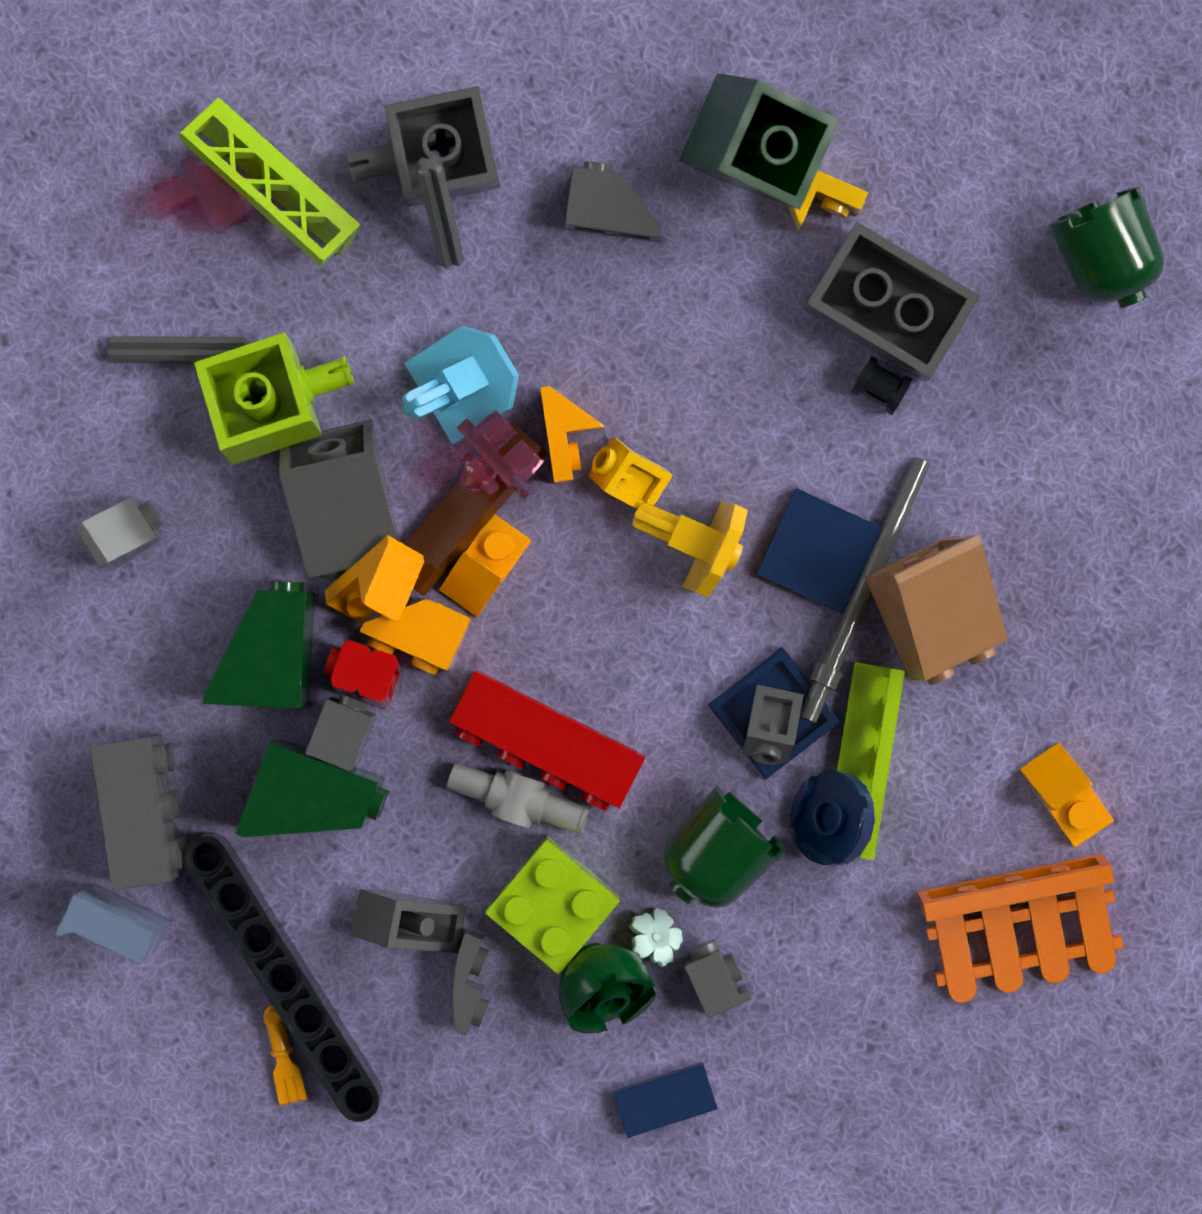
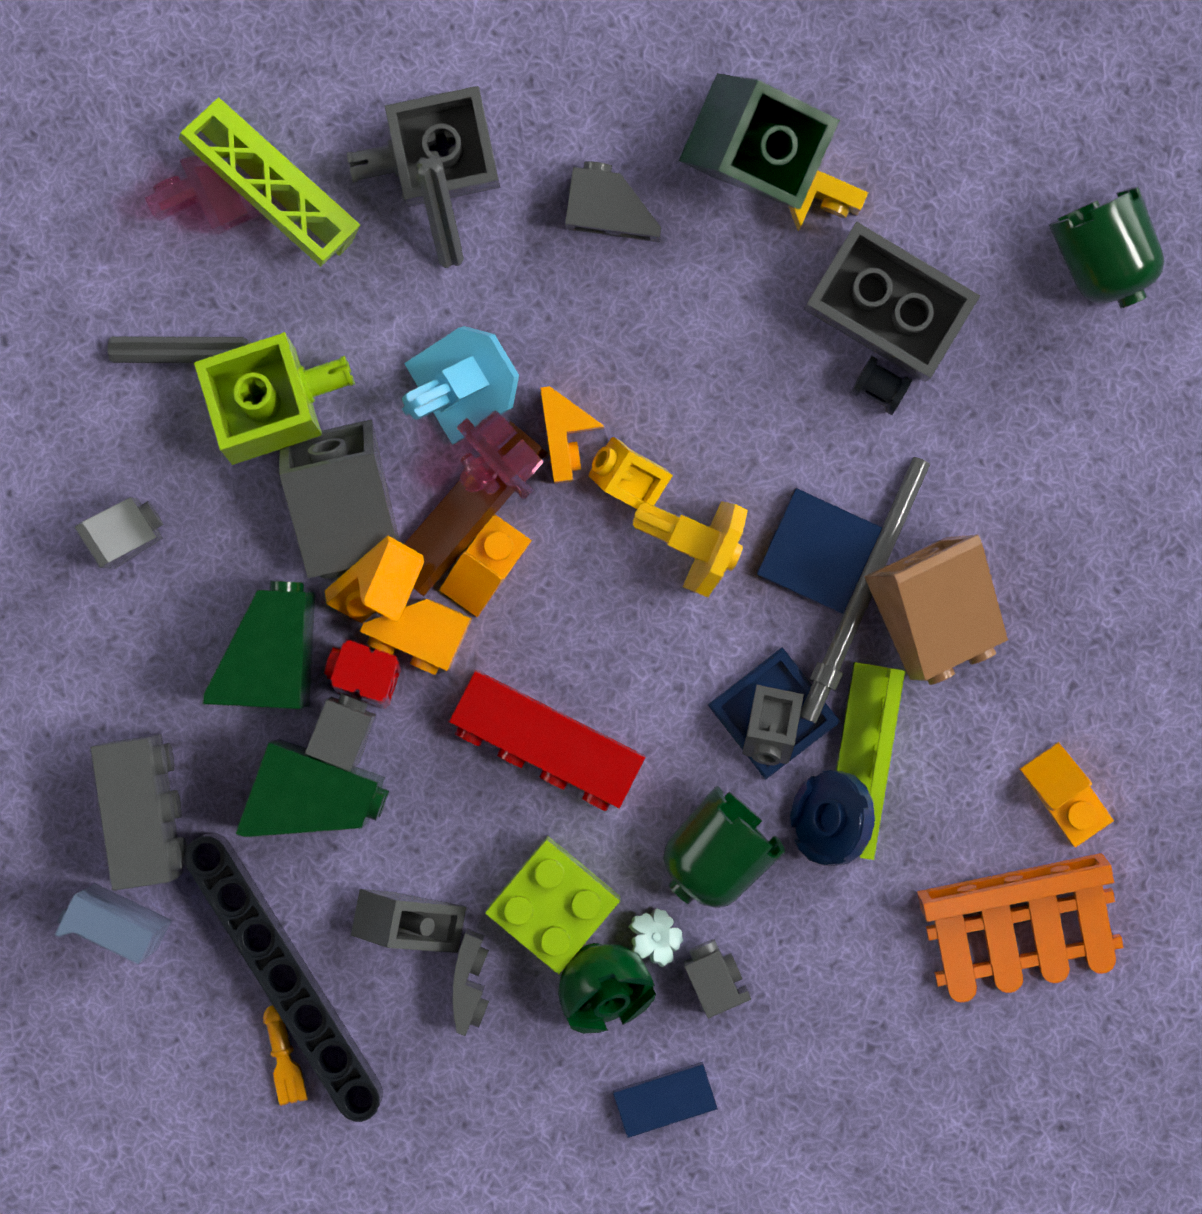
(518, 798): light grey pin -> none

